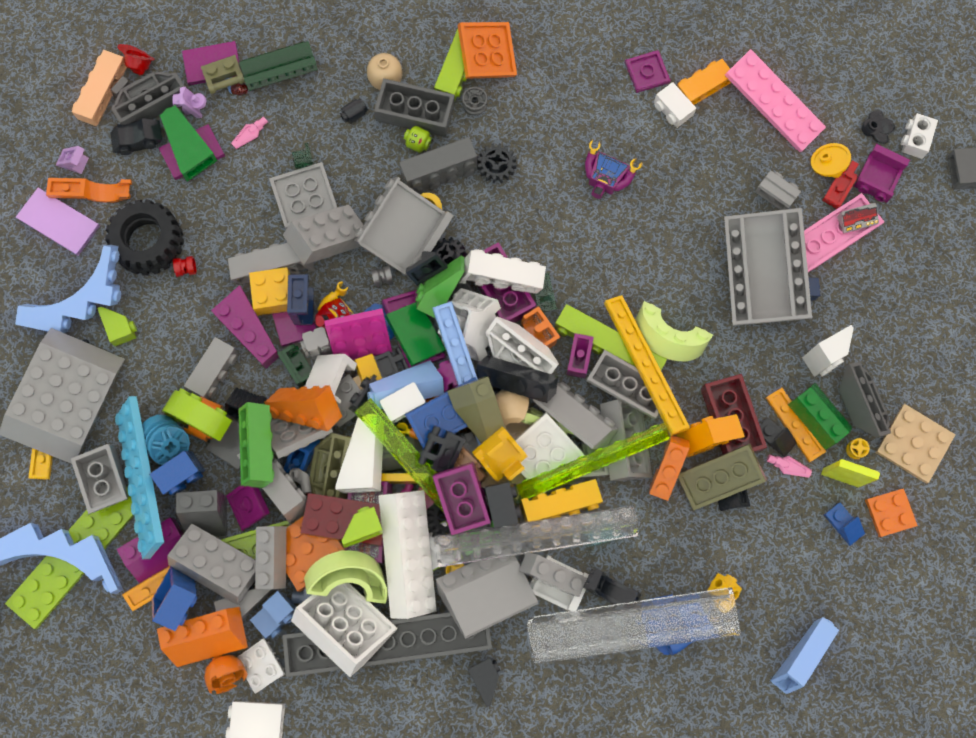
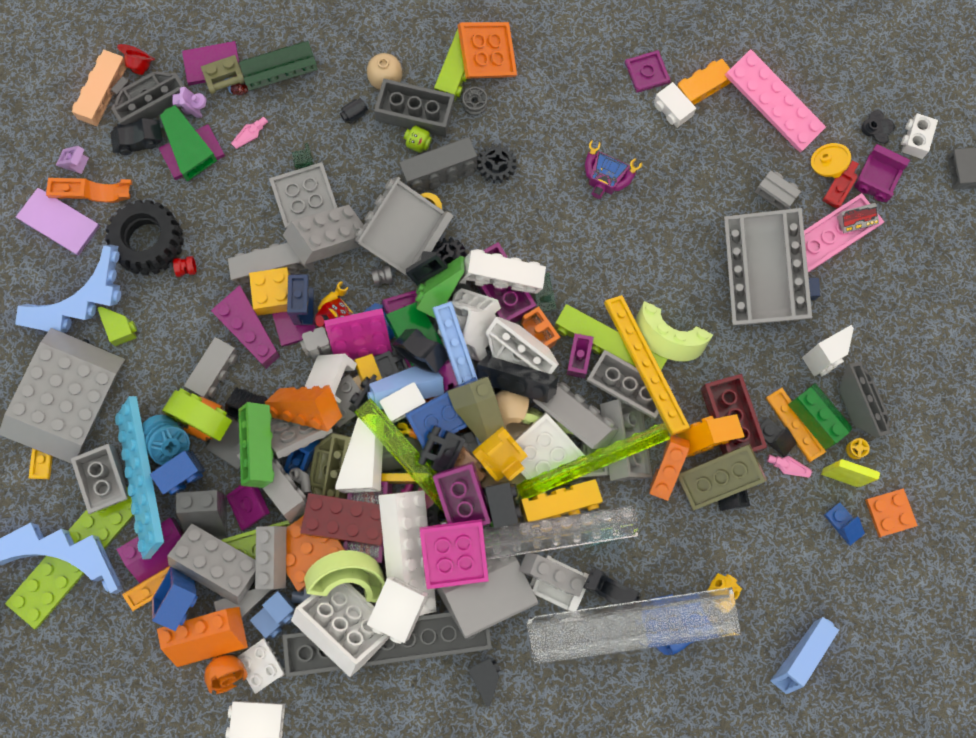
(295, 364): dark green hinge -> none
(362, 527): lime slope -> none
(397, 610): none -> white brick
(421, 350): none -> black brick
(454, 554): none -> dark pink plate
(915, 443): tan plate -> none

